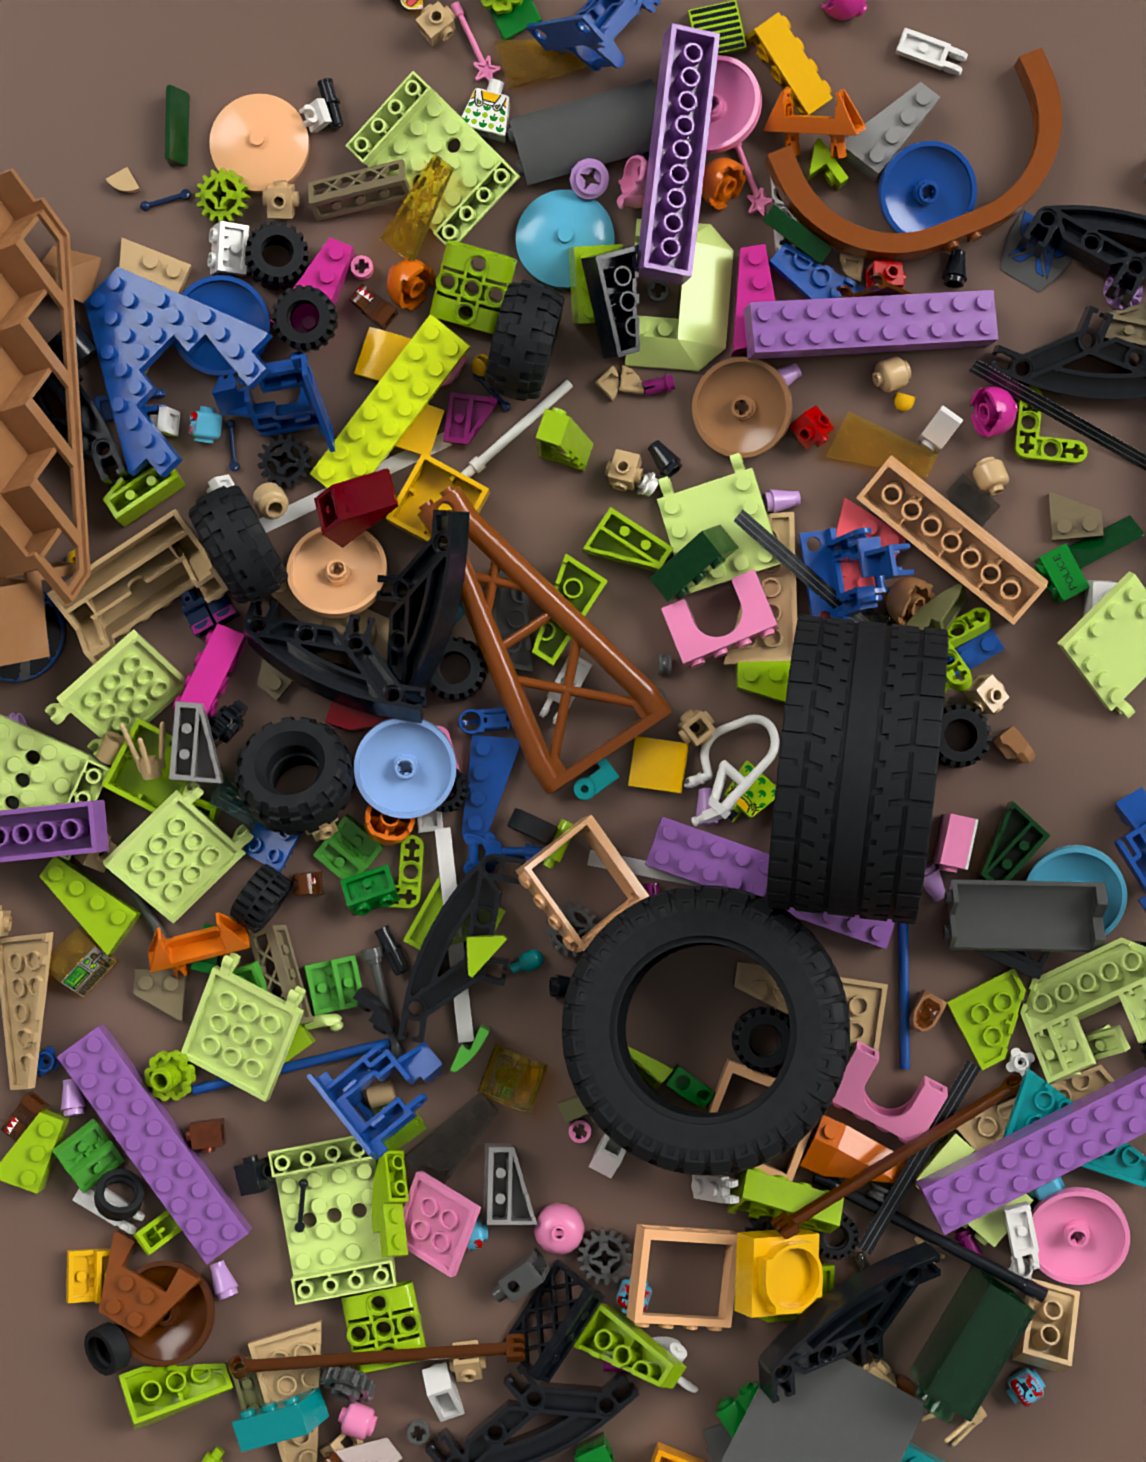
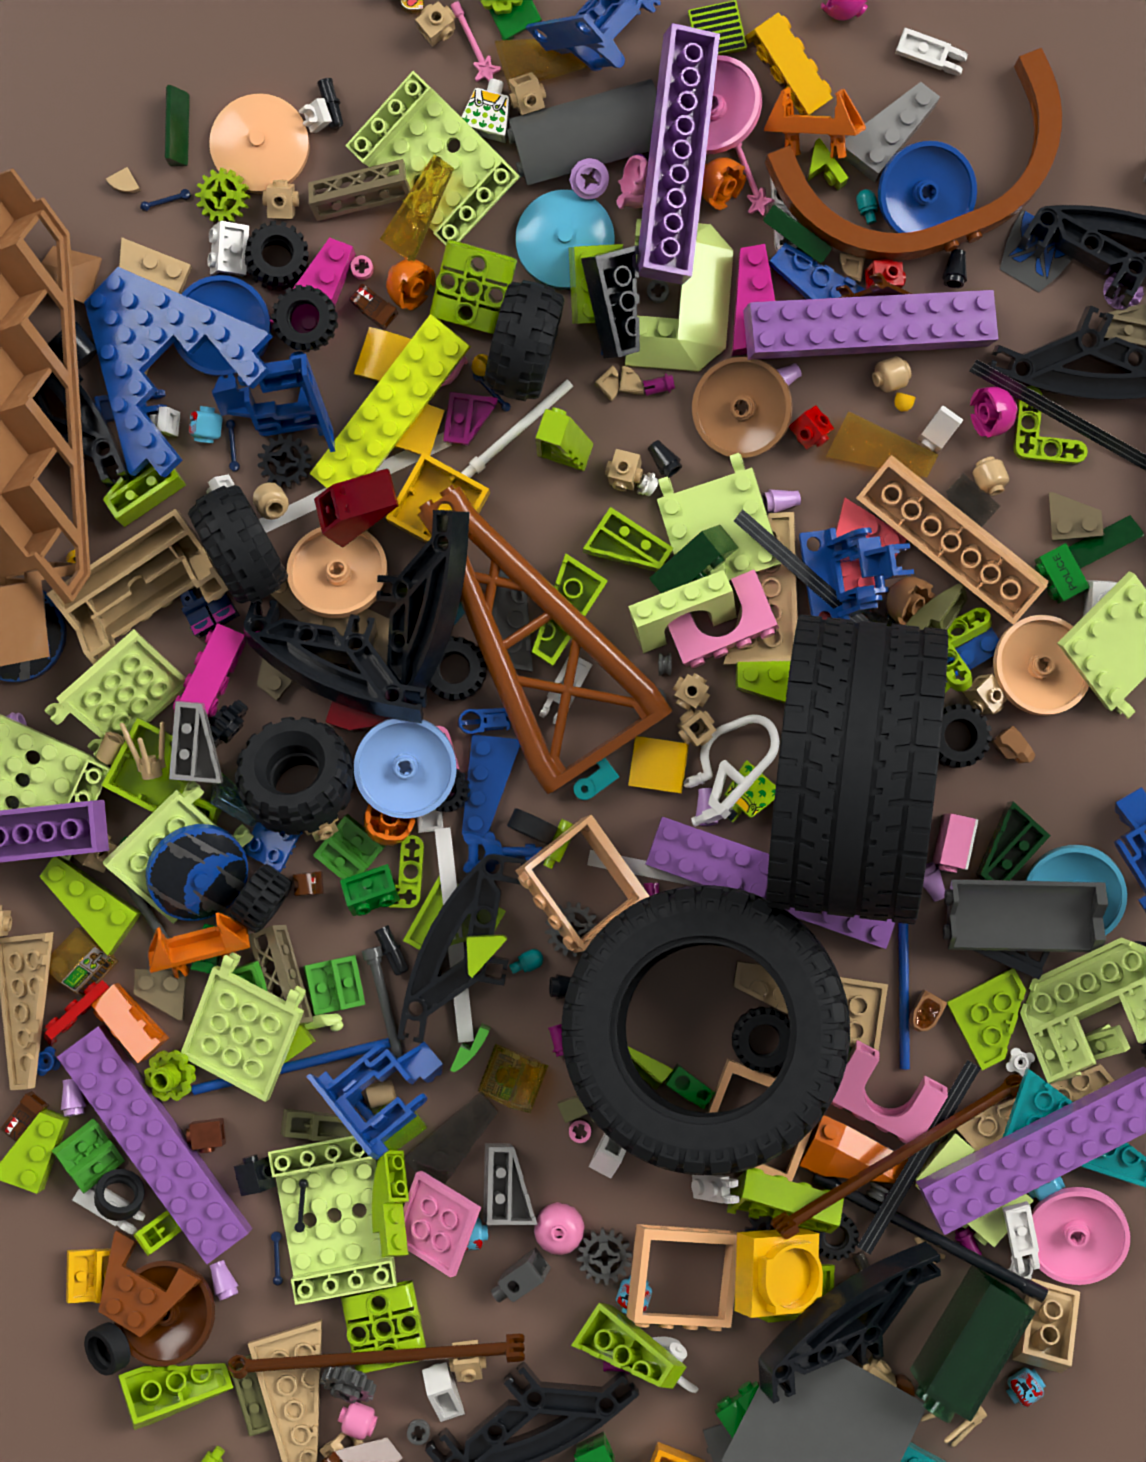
(73, 1010): none -> red wing
(129, 1023): none -> wedge
(196, 872): none -> dish
(276, 1237): none -> dark blue hinge
(280, 1420): teal wedge -> none
(312, 1125): none -> olive slope
(381, 1018): black slope -> none
(526, 93): none -> tan brick
(556, 1036): none -> magenta pin
(564, 1331): black fence -> none
(655, 613): none -> yellowish green arch
(684, 699): none -> tan brick
(867, 205): none -> teal cylinder
(1035, 669): none -> light nougat dish

